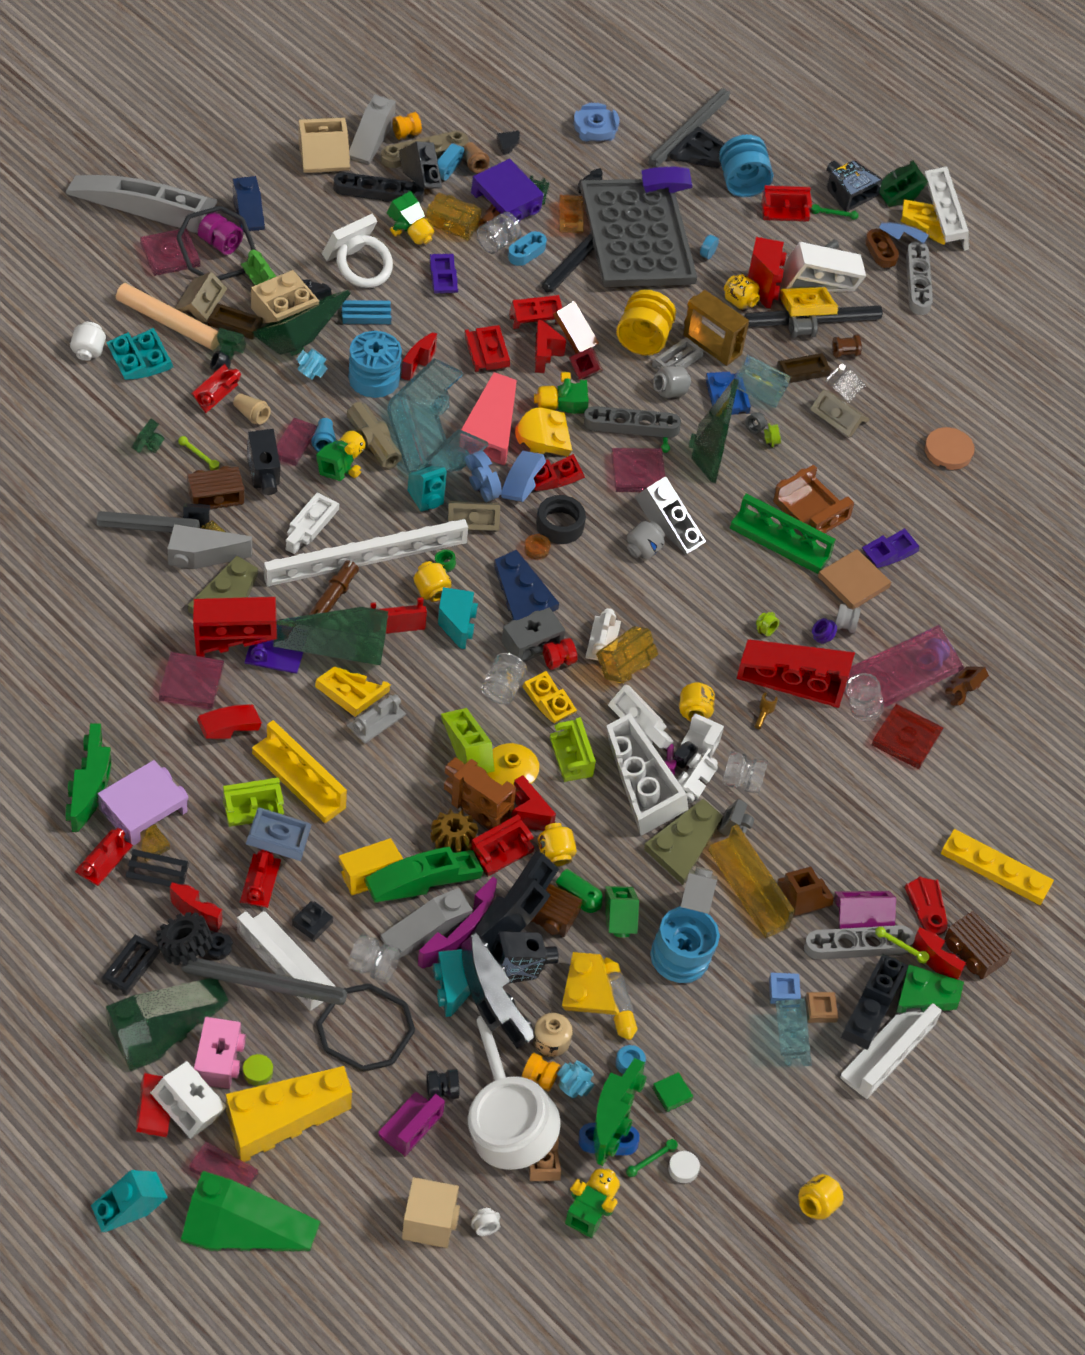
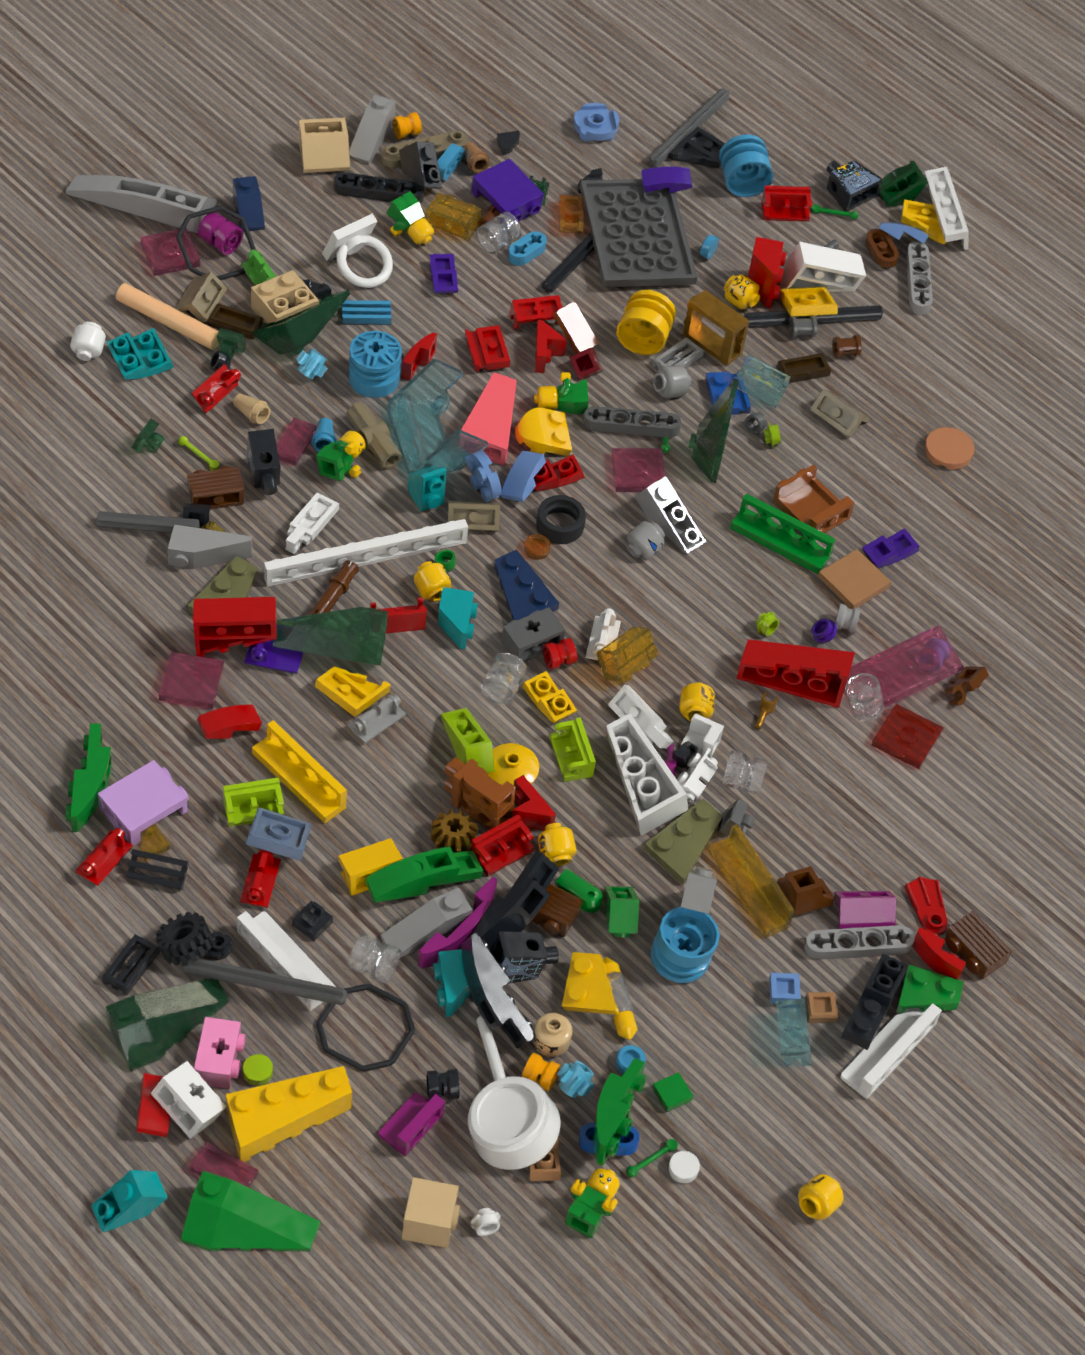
(187, 899): red slope -> none
(845, 382): clear panel -> none
(922, 956): lime hinge -> none
(997, 867): yellow plate -> none

